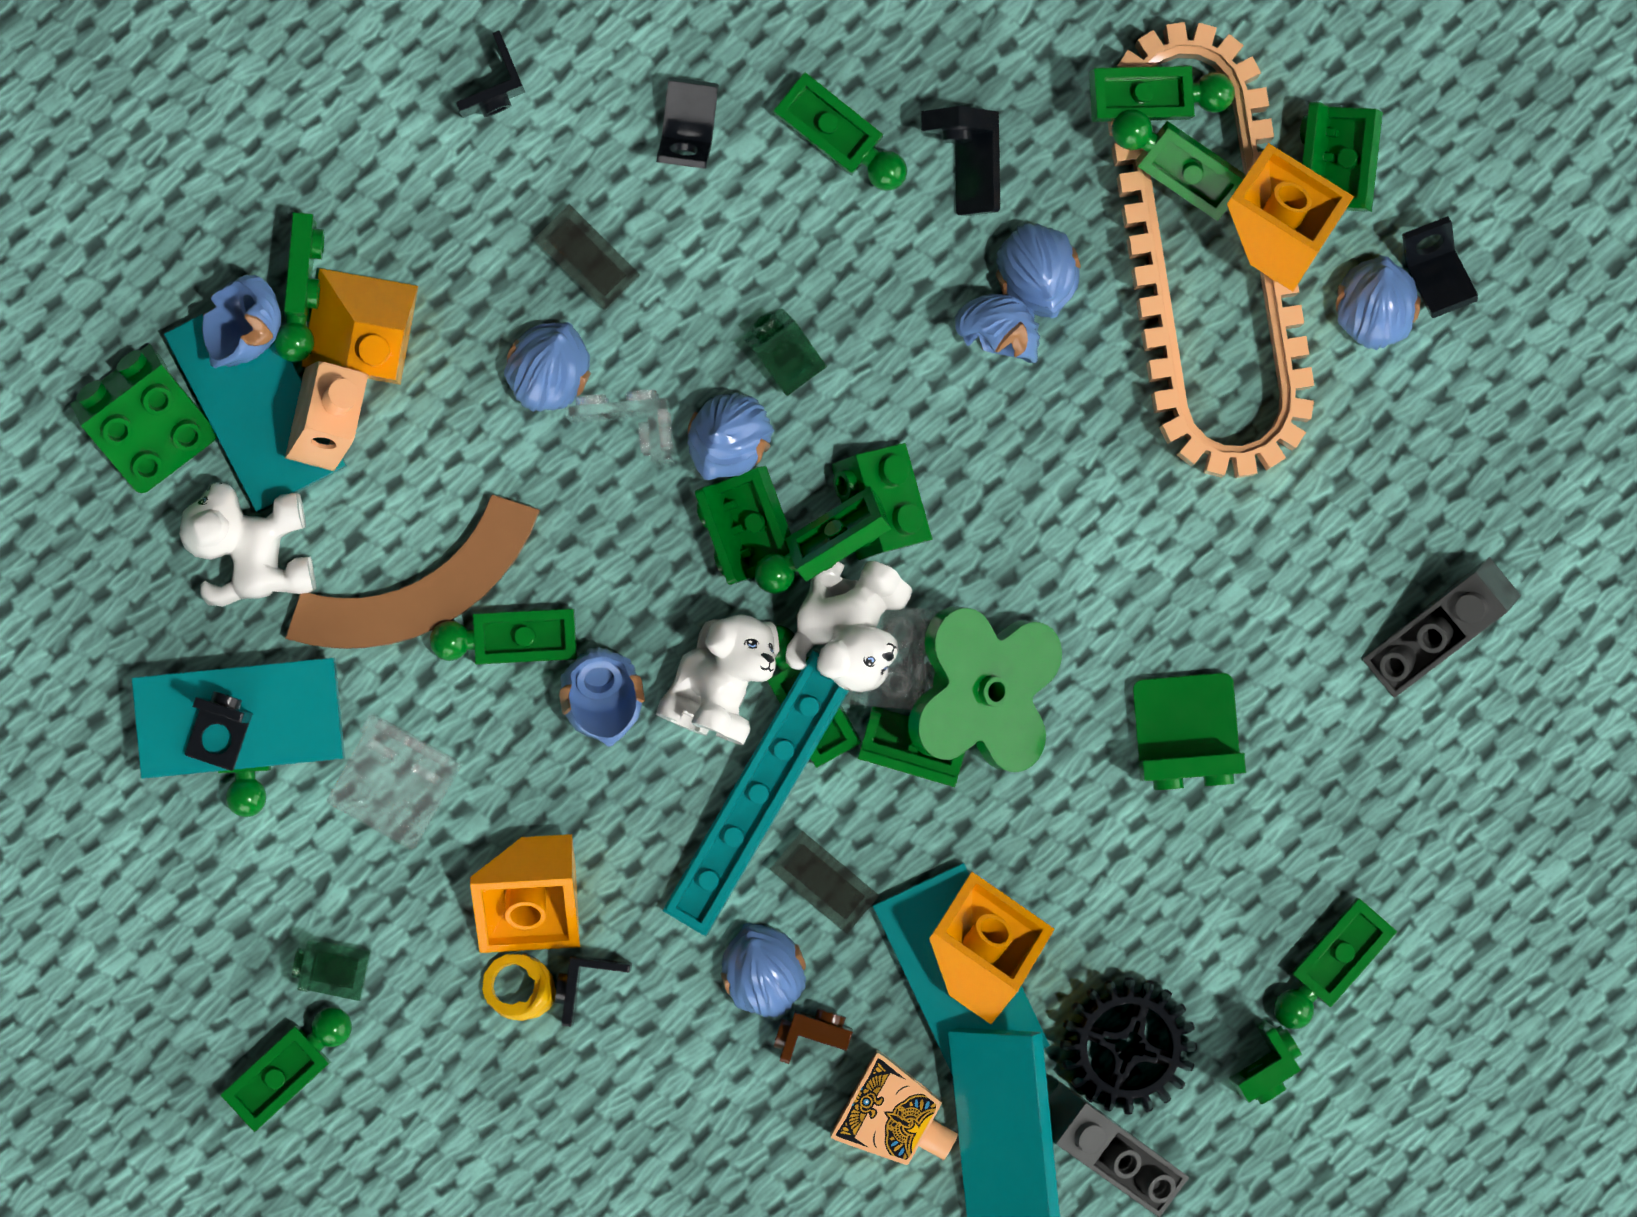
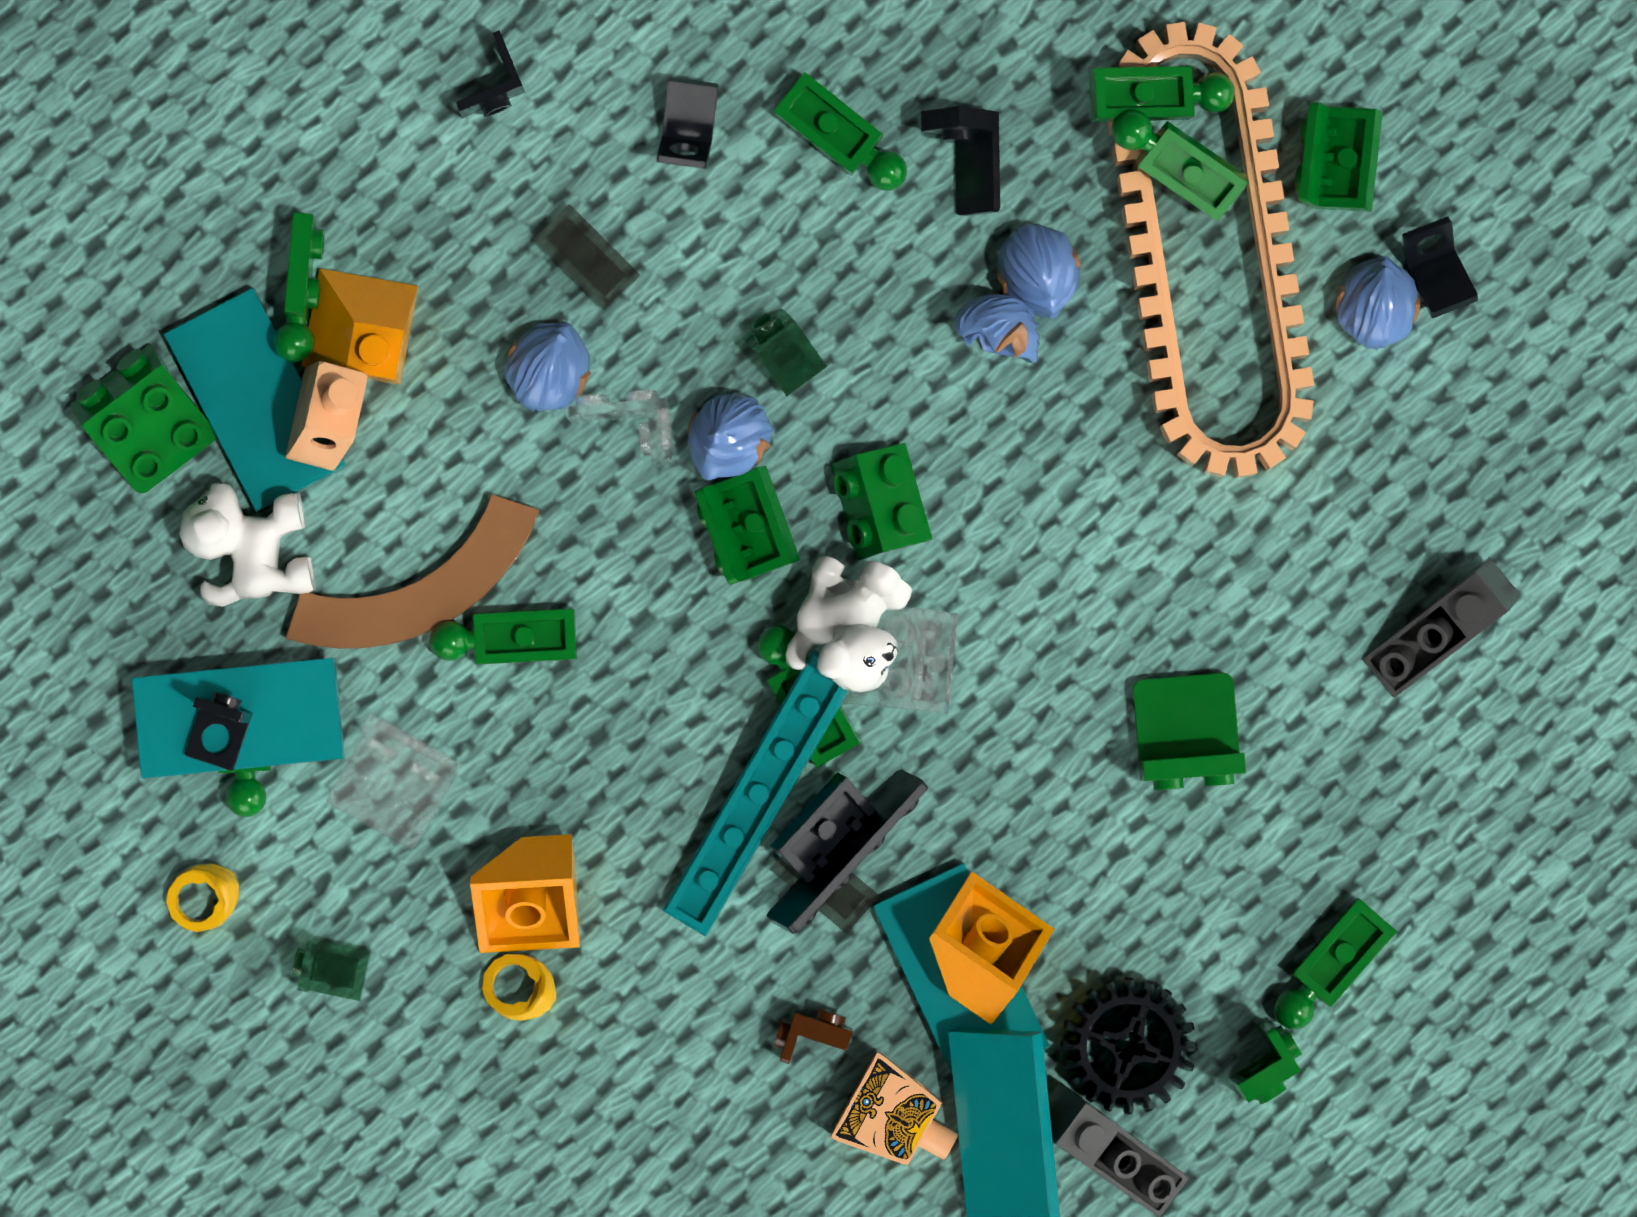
(220, 880): none -> yellow piece
(241, 322): medium blue hair -> none
(287, 1068): green plate -> none
(568, 983): black bracket -> none
(601, 695): medium blue hair -> none
(716, 675): white animal -> none
(763, 970): medium blue hair -> none
(824, 542): green plate -> none
(834, 838): none -> black bracket
(890, 746): green hinge -> none
(984, 689): plant -> none
(1285, 215): light orange slope -> none

